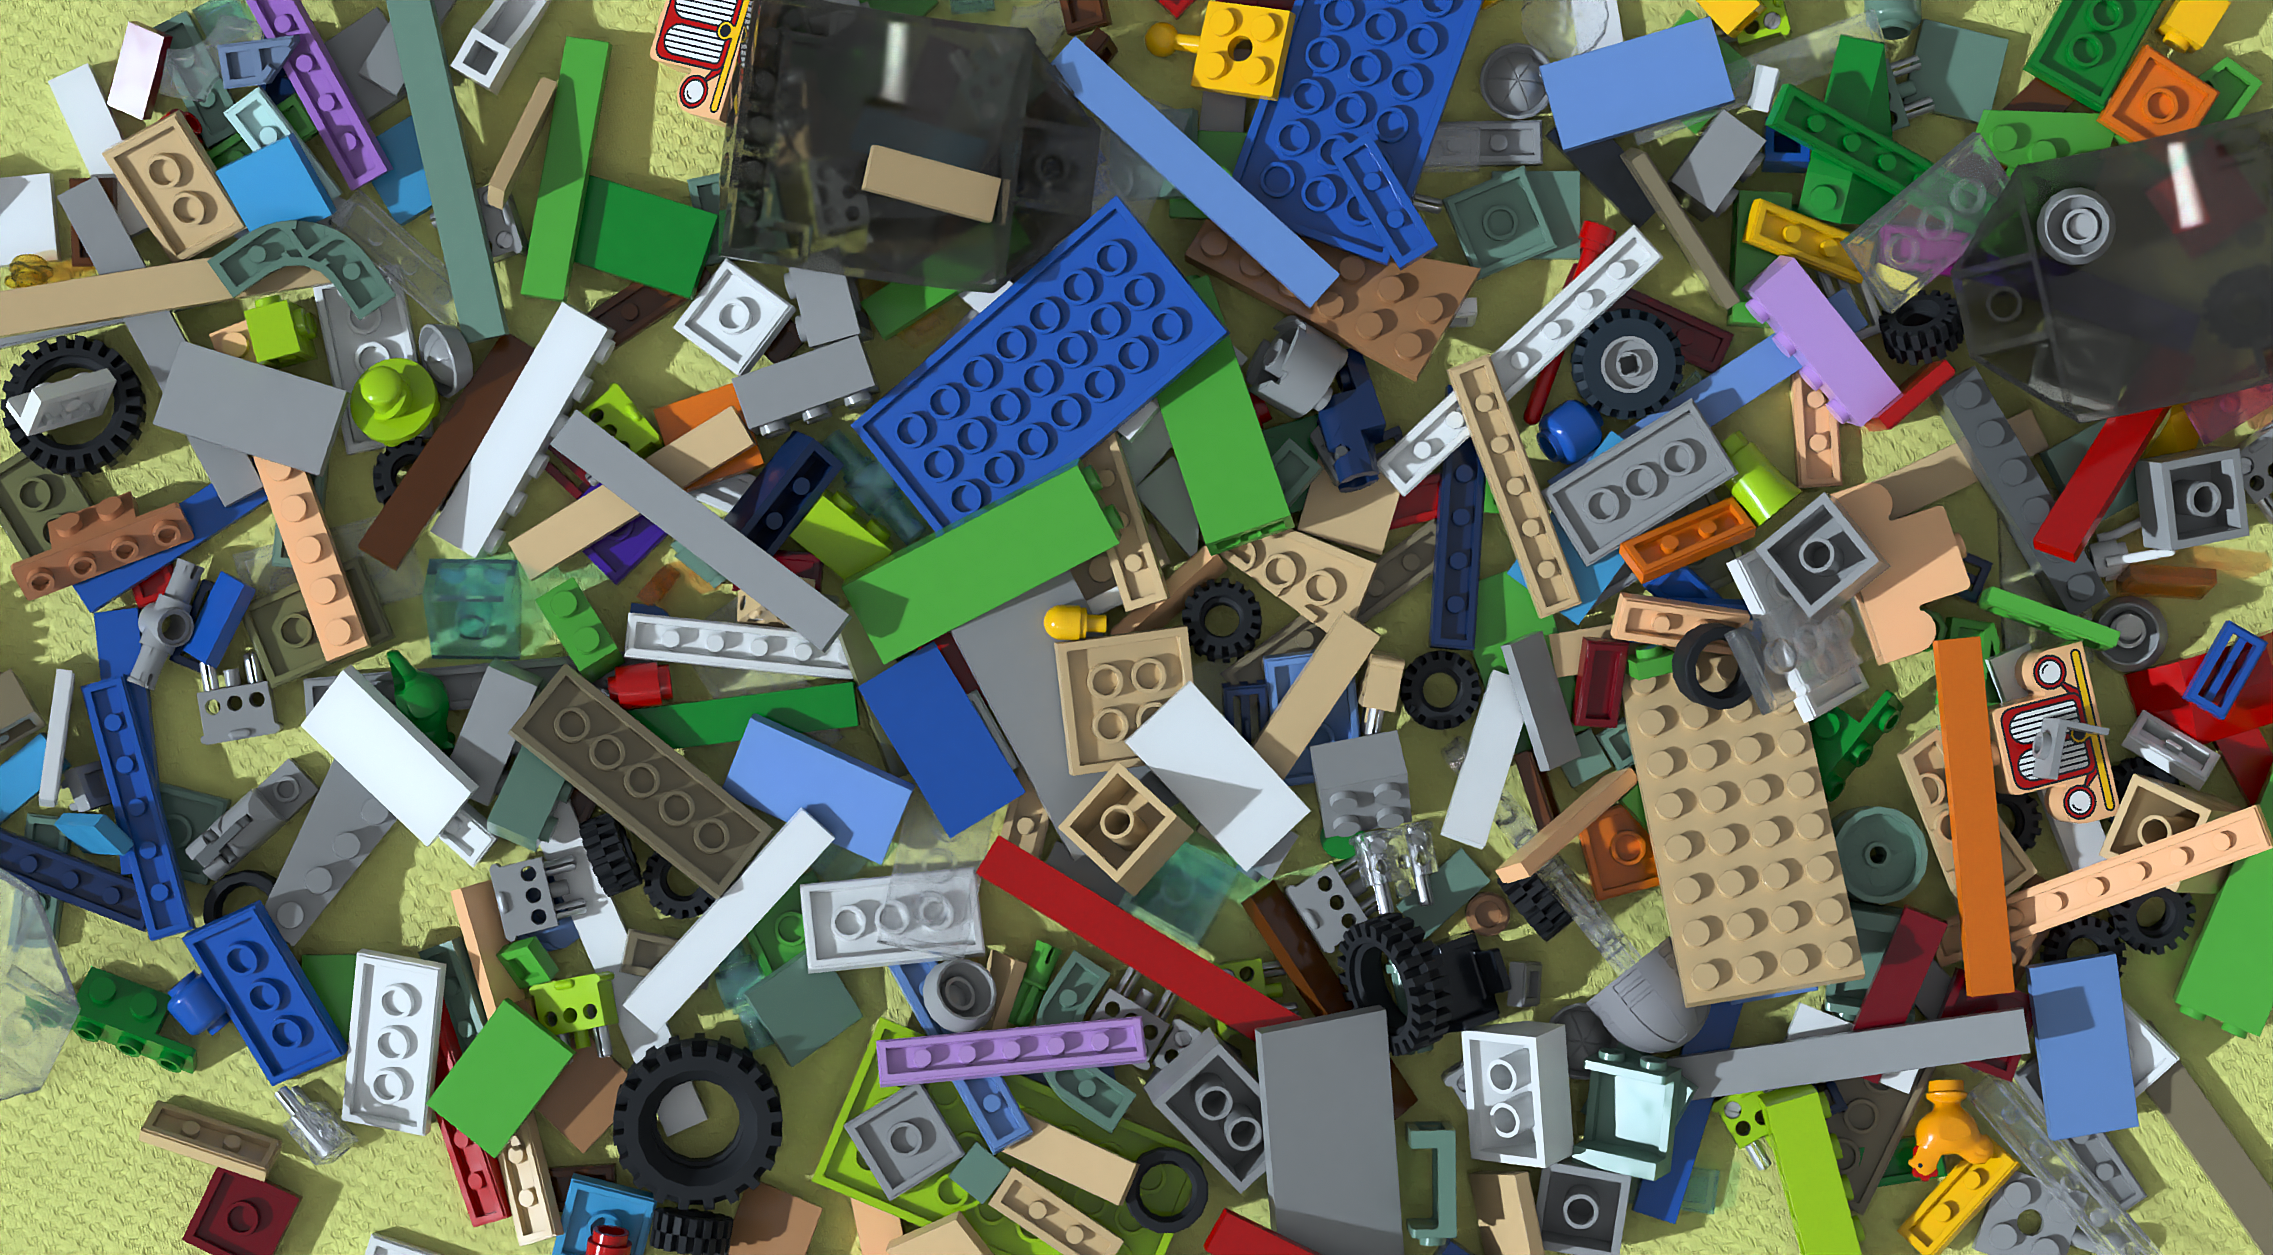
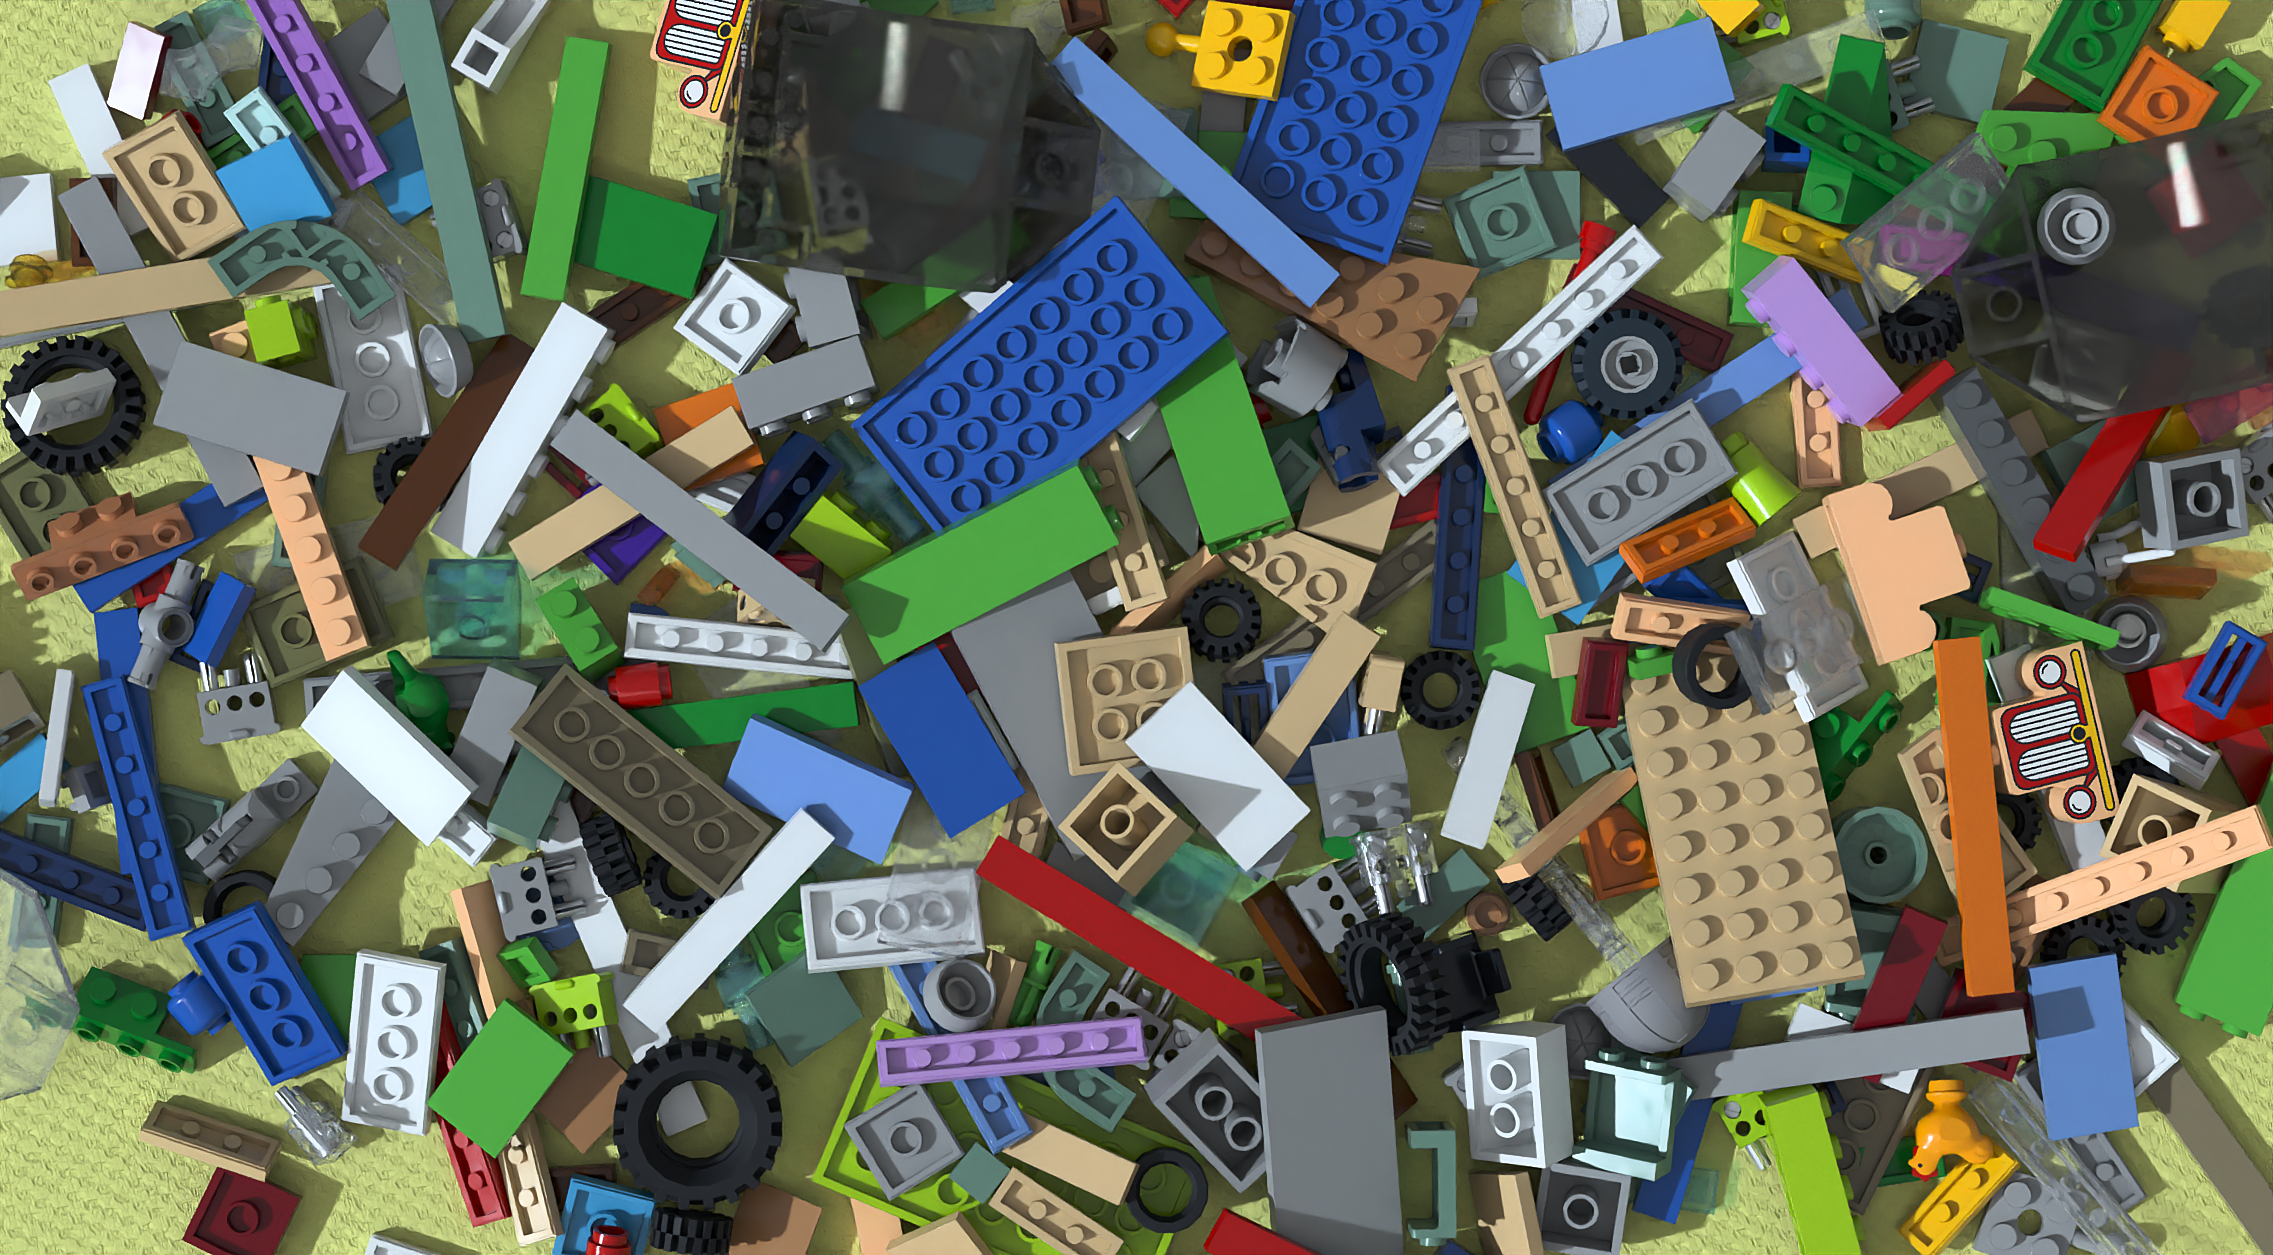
(94, 833): dark azure tile -> none
(255, 60): sand blue tile -> none
(394, 401): lime plate -> none
(521, 142): tan tile -> none
(931, 183): tan tile -> none
(1072, 622): yellow cylinder -> none
(1384, 201): blue plate -> none
(1525, 983): light grey tile -> none
(1541, 701): light grey tile -> none
(1680, 227): dark tan tile -> none
(1763, 88): white tile -> none
(1822, 557): light grey brick -> none
(2050, 742): light grey bracket -> none

